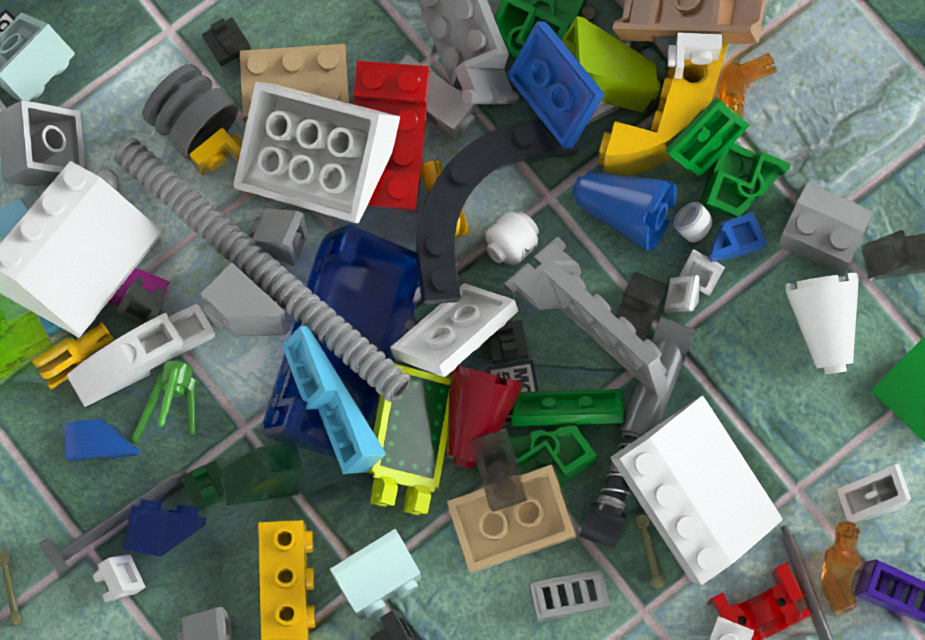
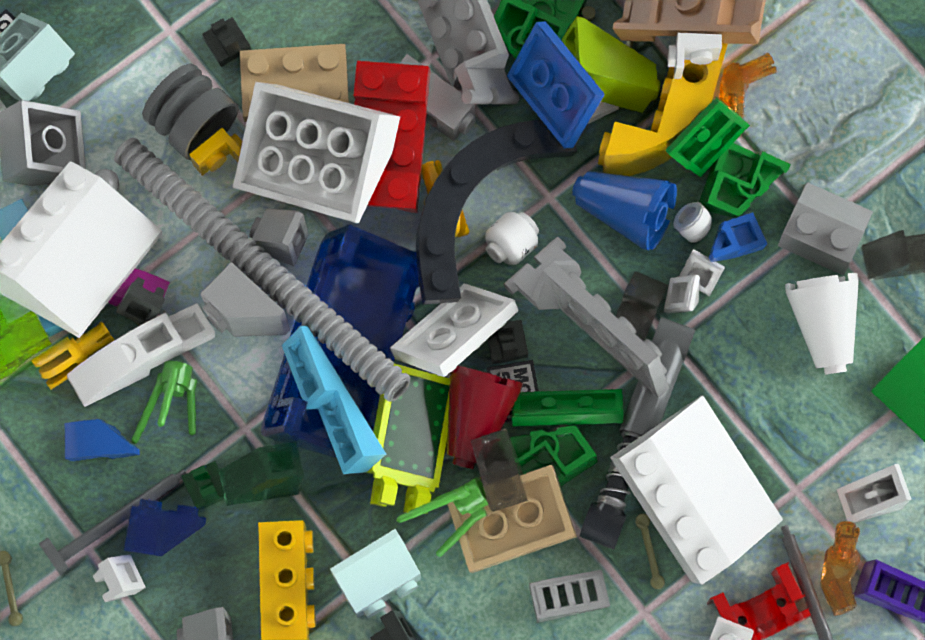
(467, 498): none -> bright green plant

